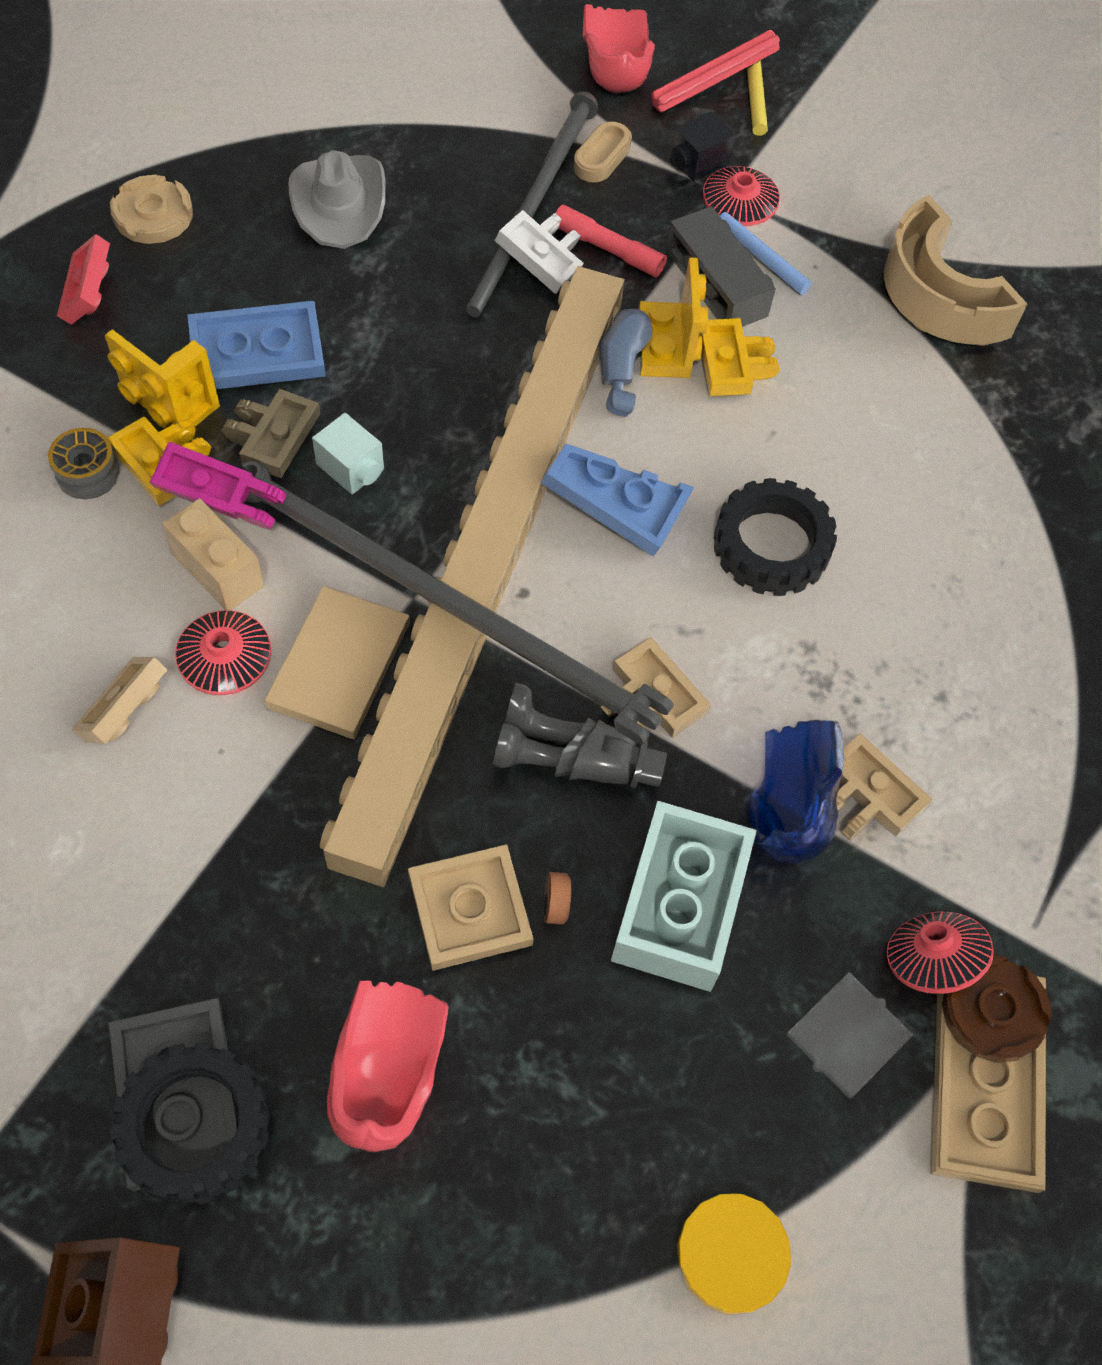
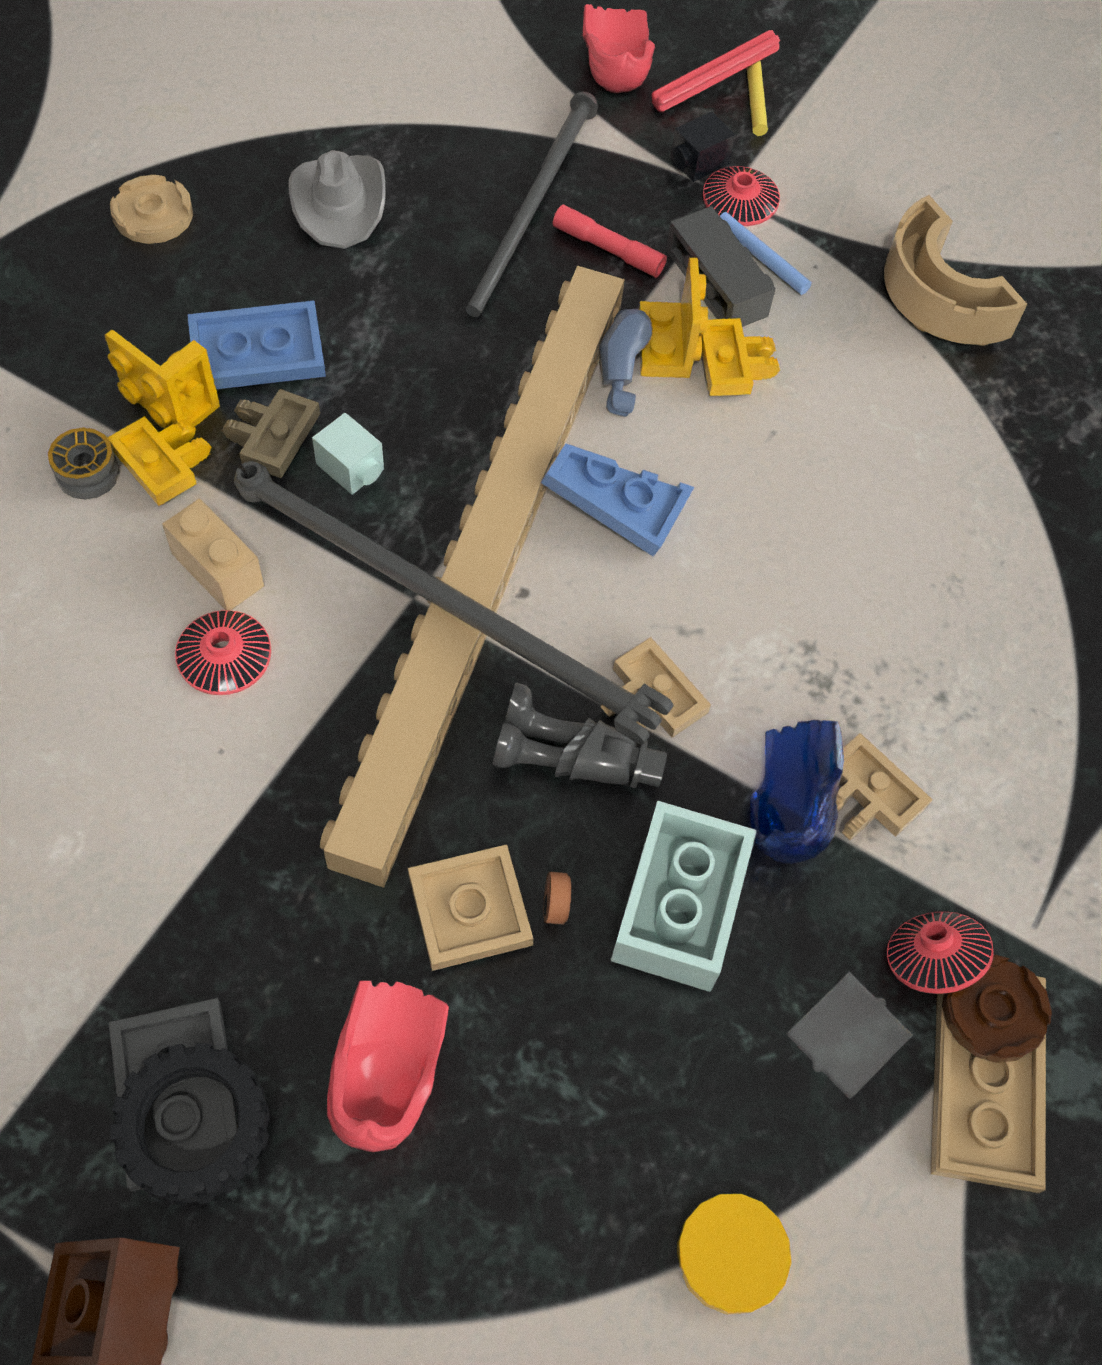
(83, 280): coral plate -> none
(130, 688): tan plate -> none
(215, 483): dark pink hinge -> none
(337, 662): tan tile -> none
(539, 250): white hinge -> none
(602, 152): tan tile -> none
(783, 500): black tyre -> none

